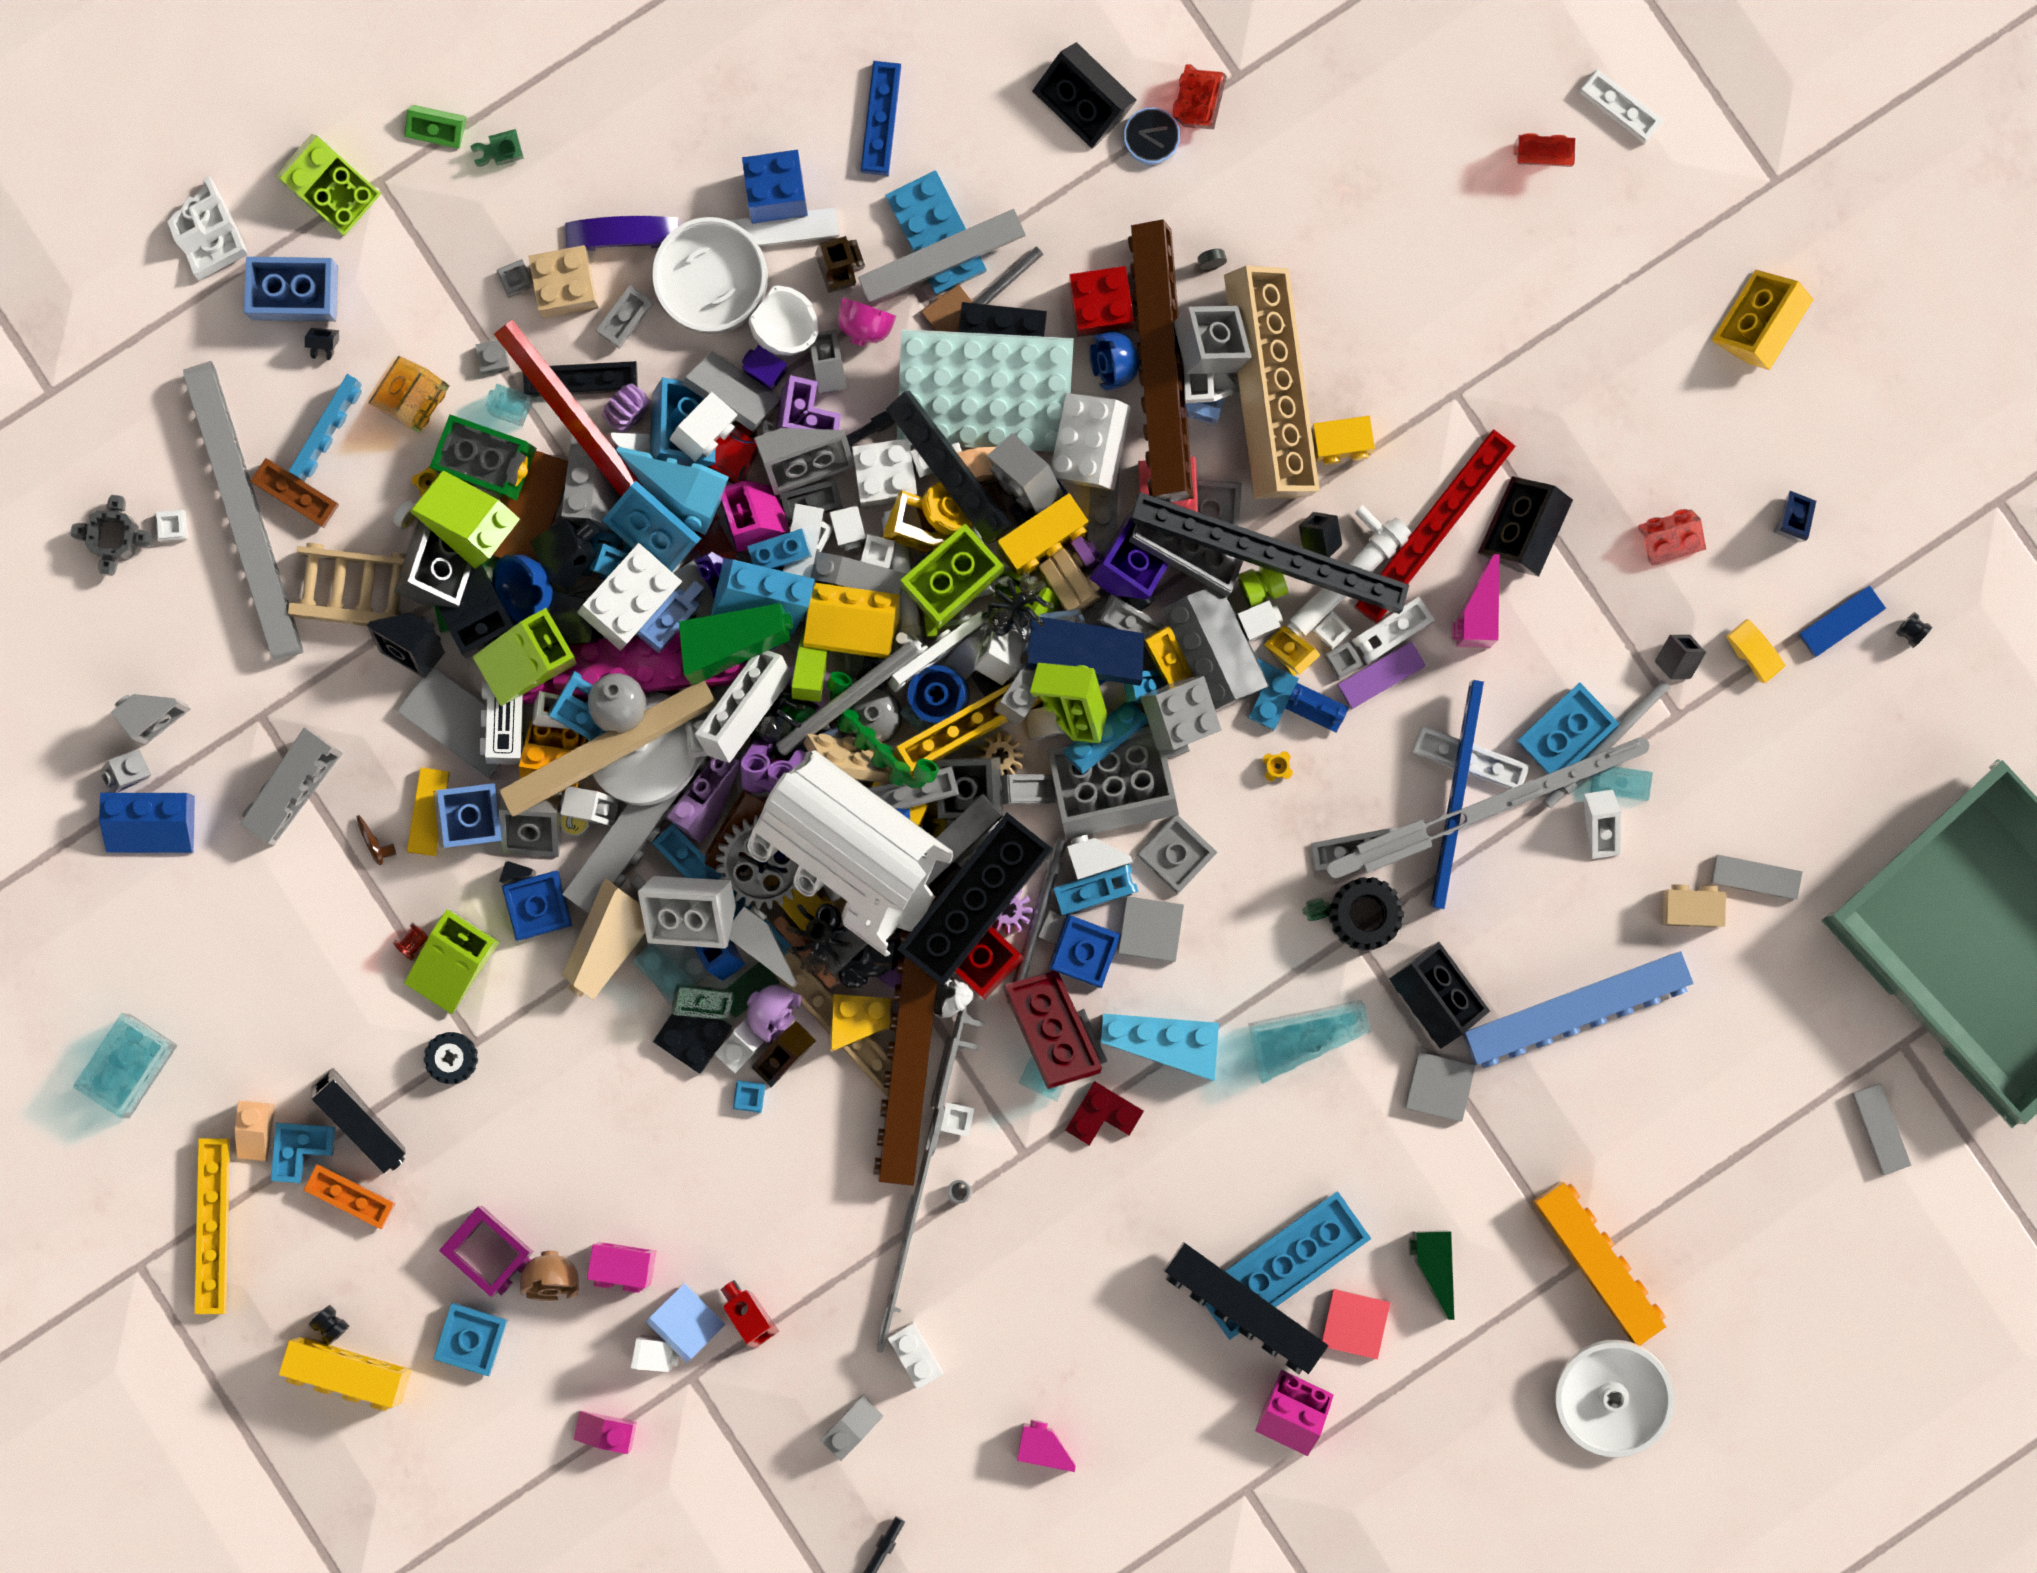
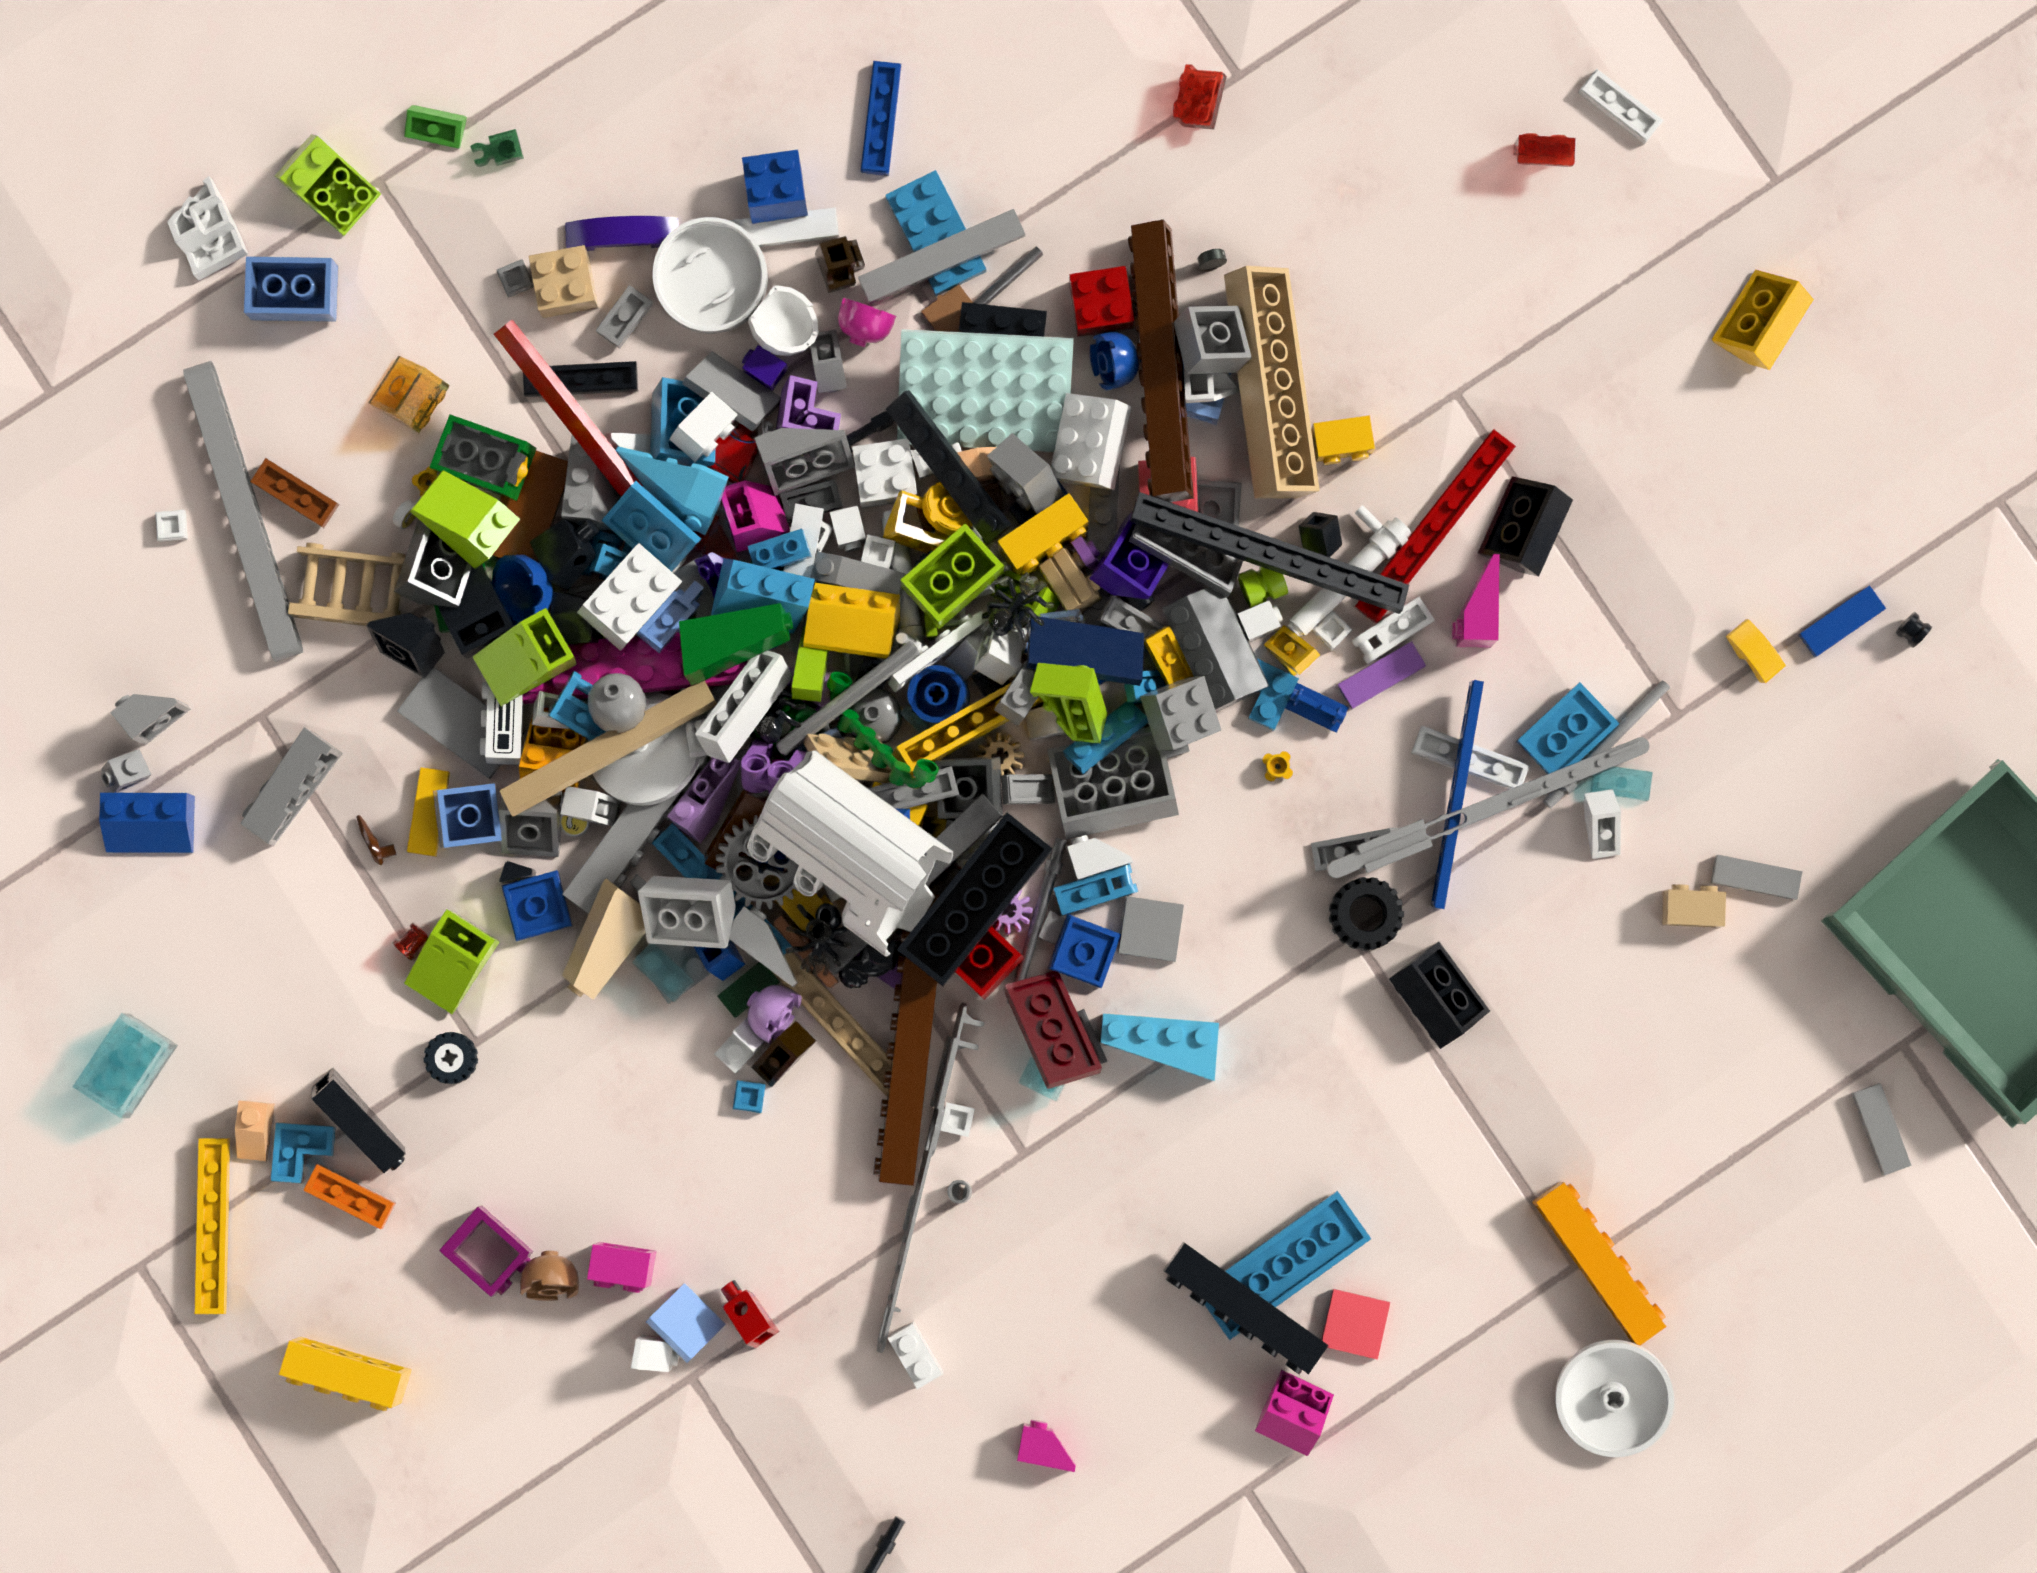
(132, 535): dark grey piece -> none
(321, 339): black tile -> none
(329, 1325): black wheel -> none
(332, 418): dark azure plate -> none
(470, 1339): dark azure plate -> none
(492, 357): light grey plate -> none
(508, 404): clear light blue brick -> none
(605, 1432): dark pink slope -> none
(626, 408): lavender gear -> none
(692, 1039): black plate -> none
(702, 1002): clear green plate -> none
(851, 1428): light grey slope -> none
(856, 1018): yellow wing -> none
(952, 998): white hair -> none
(1084, 94): black slope -> none
(1100, 1106): dark red plate -> none
(1151, 136): black tile -> none
(1176, 853): light grey tile -> none
(1303, 1036): clear light blue wedge -> none
(1316, 909): clear green plate -> none
(1343, 660): light grey tile -> none
(1434, 1260): dark green slope -> none
(1440, 1086): light grey tile -> none
(1577, 1008): medium blue brick -> none
(1673, 536): clear red bracket -> none
(1680, 656): black panel -> none
(1796, 517): dark blue slope -> none

